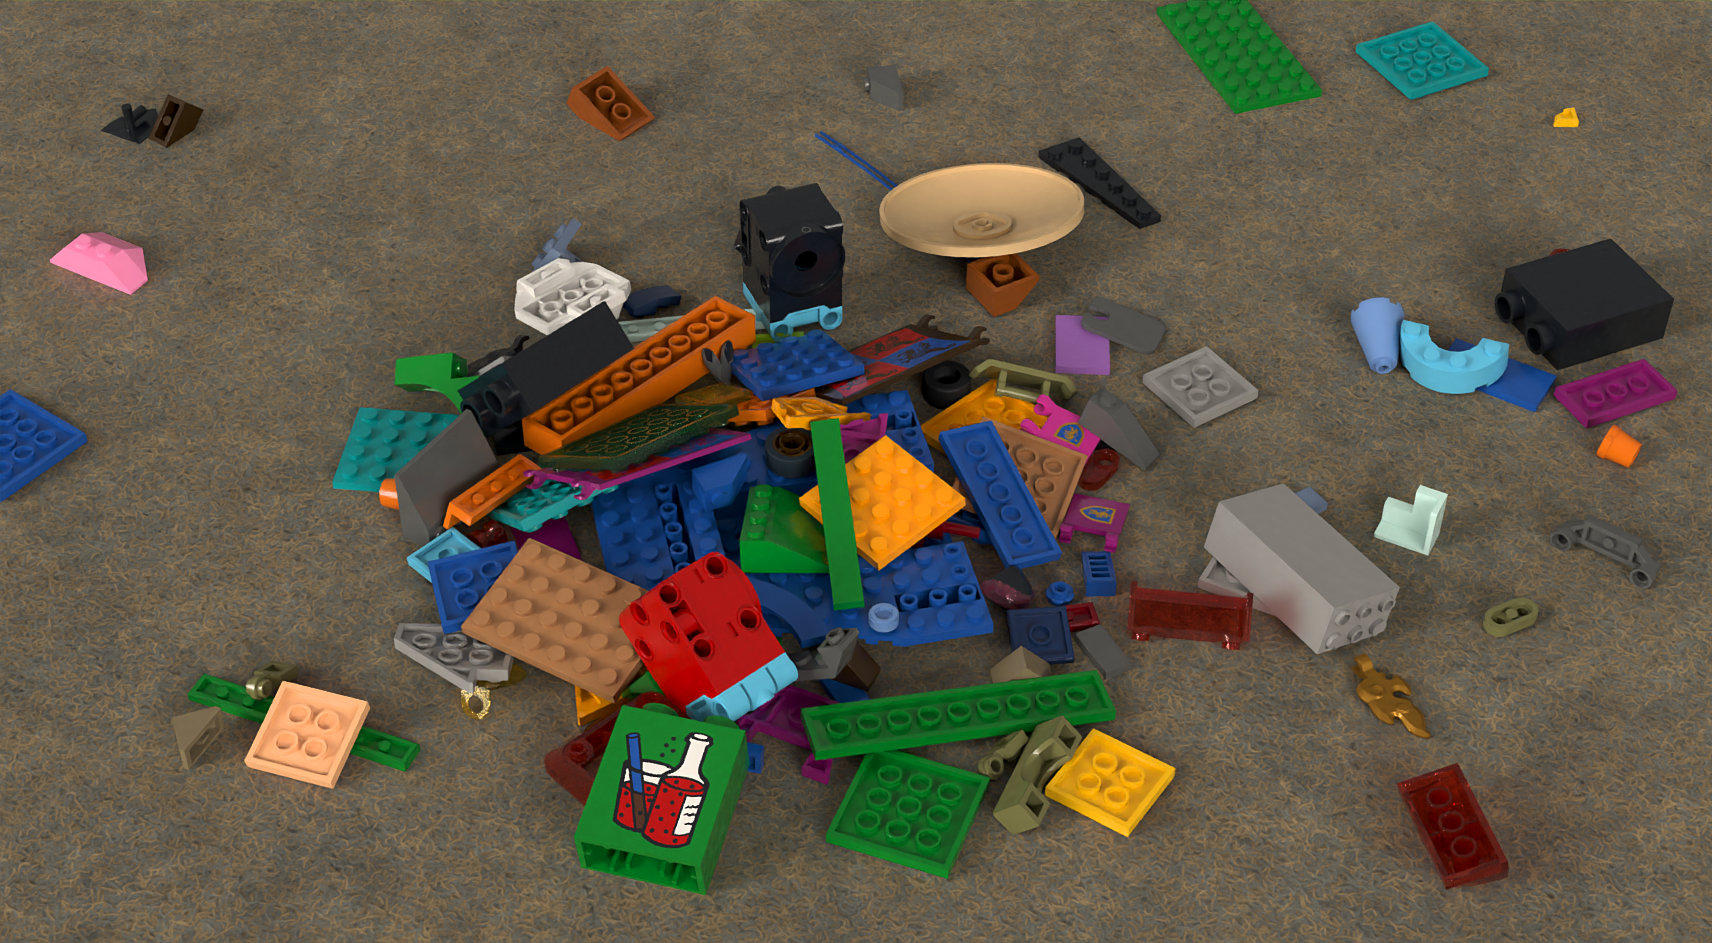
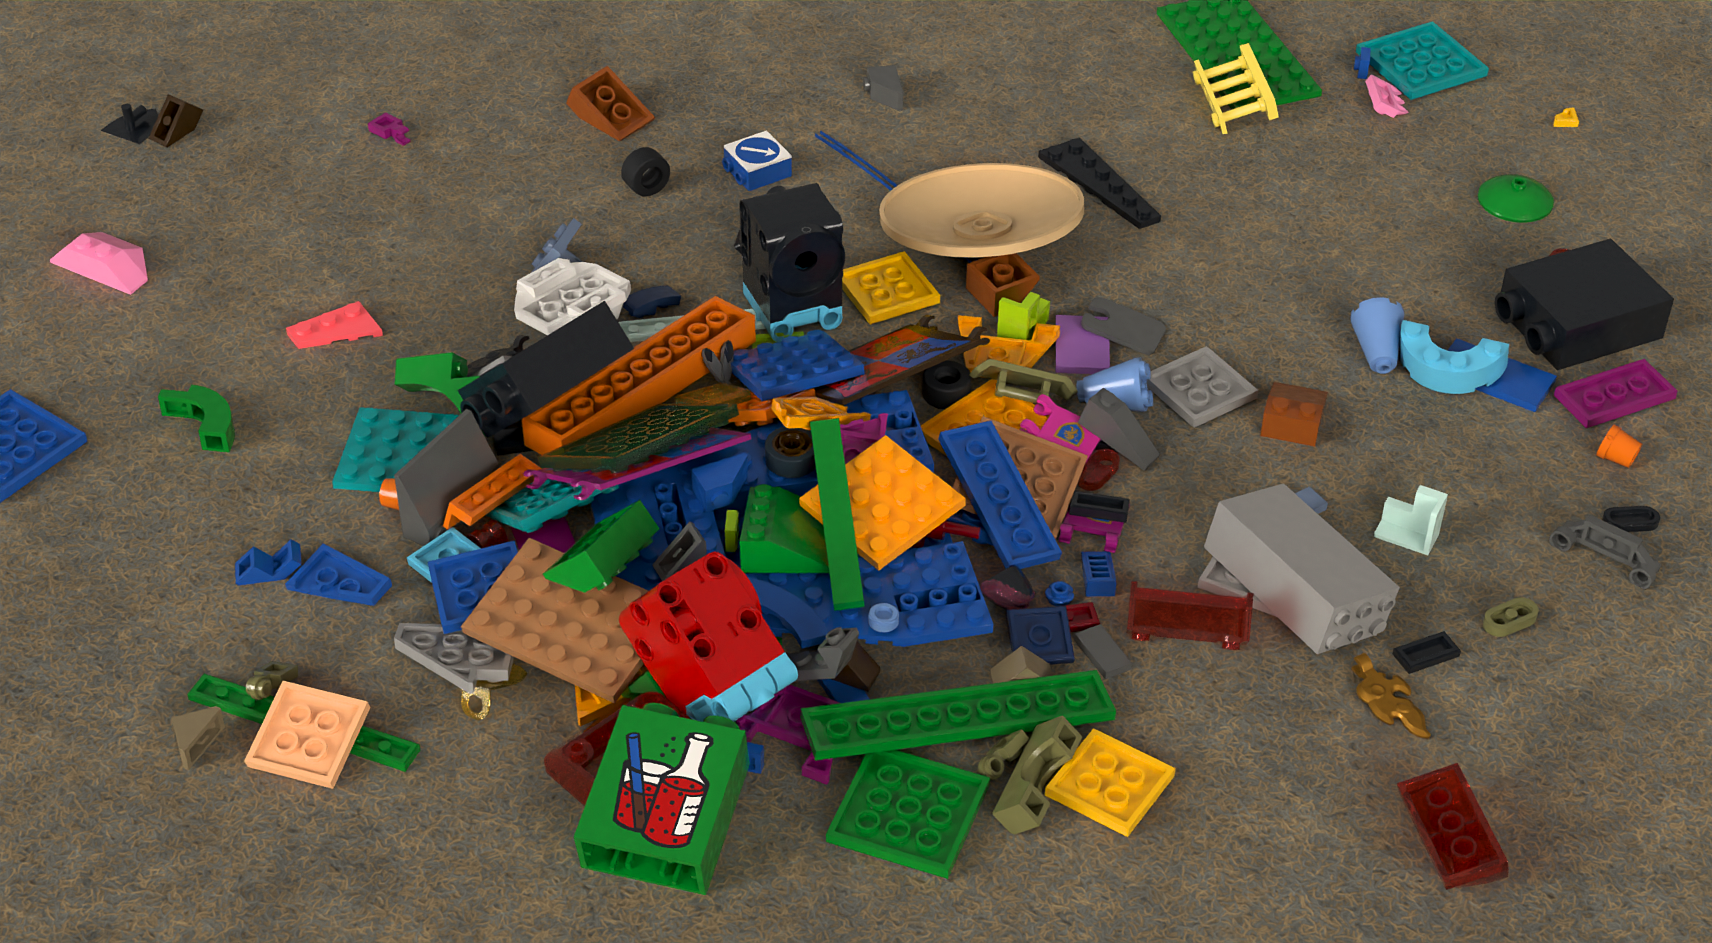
(207, 406): none -> green arch
(261, 567): none -> blue slope
(339, 578): none -> blue wing
(340, 324): none -> coral wing
(387, 126): none -> magenta plate
(604, 549): none -> green slope
(641, 161): none -> black tyre
(682, 551): none -> dark grey slope
(731, 531): none -> lime tile
(757, 160): none -> piece
(888, 287): none -> yellow plate
(1008, 350): none -> light orange wing
(1019, 319): none -> lime panel
(1099, 506): none -> black tile
(1124, 380): none -> medium blue cone
(1252, 74): none -> light yellow fence
(1293, 413): none -> dark orange slope
(1362, 62): none -> blue plate
(1385, 97): none -> bright pink plate
(1426, 652): none -> black tile
(1515, 198): none -> green dish
(1632, 518): none -> black tile

